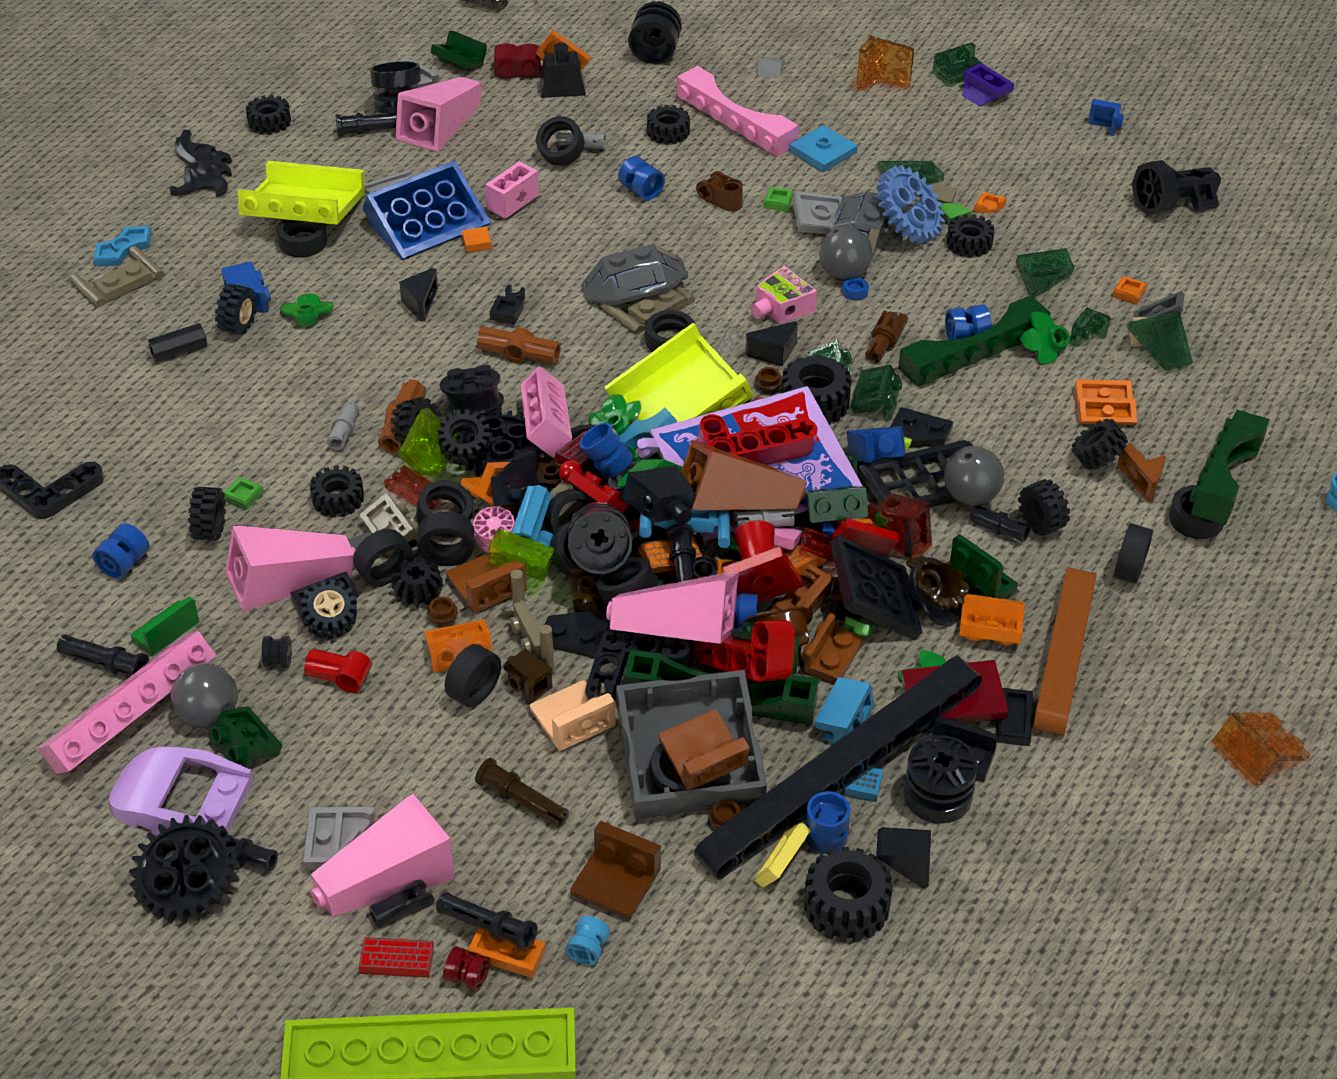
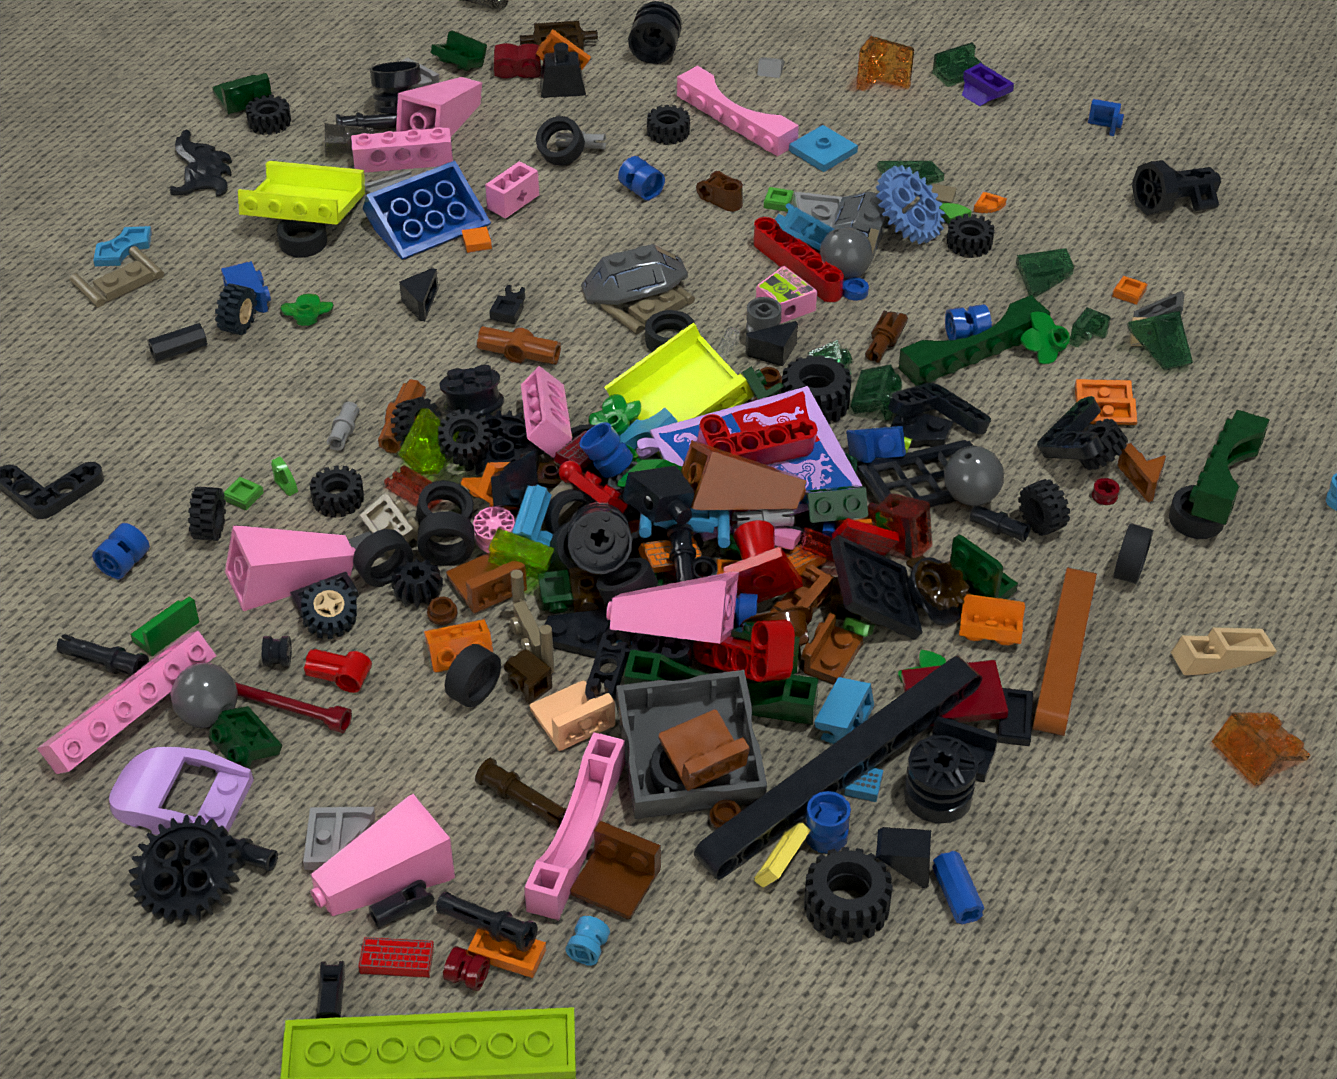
(237, 93): none -> dark green bracket
(283, 476): none -> bright green tile
(330, 992): none -> black bar
(336, 718): none -> dark red piece
(339, 140): none -> clear smoke plant
(393, 157): none -> bright pink brick
(555, 591): none -> dark green bracket
(561, 863): none -> bright pink arch
(569, 29): none -> dark brown plate
(757, 381): none -> dark green bracket
(762, 314): none -> dark grey wheel
(799, 258): none -> red beam
(803, 226): none -> dark azure hinge
(934, 396): none -> black beam
(958, 887): none -> blue axle
(1066, 437): none -> black beam
(1105, 491): none -> dark red bush
(1221, 650): none -> tan slope

